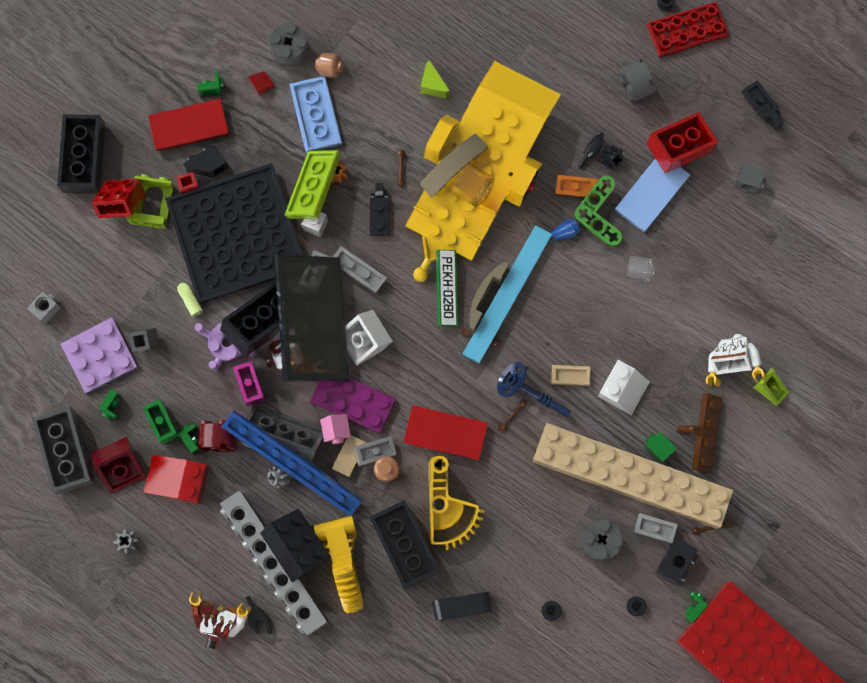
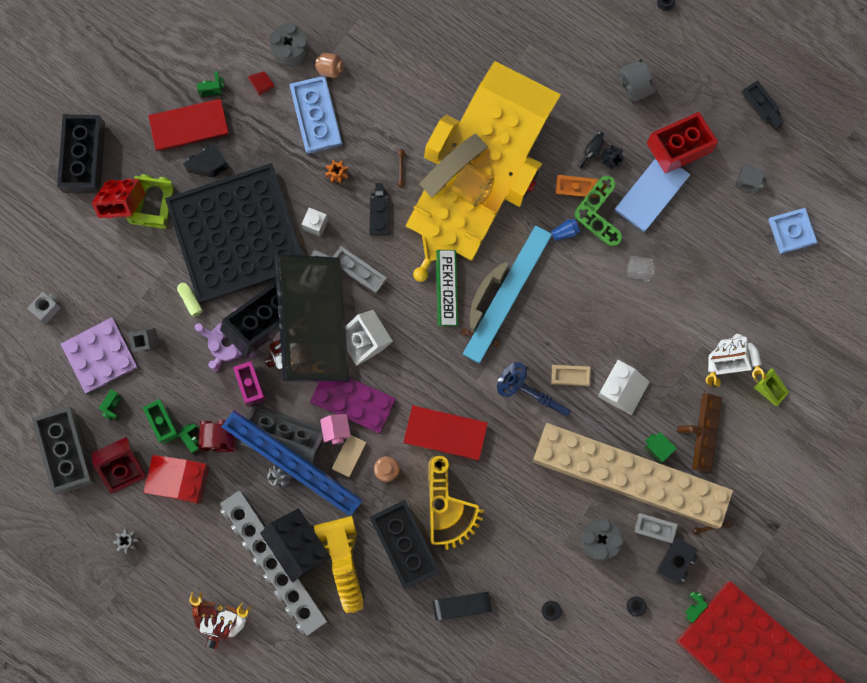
(187, 182): red slope -> none
(255, 615): black hand -> none
(313, 184): lime tile -> none
(374, 450): light grey plate -> none
(432, 83): lime slope -> none
(501, 427): reddish brown hinge -> none
(687, 29): red tile -> none
(792, 231): none -> light blue tile

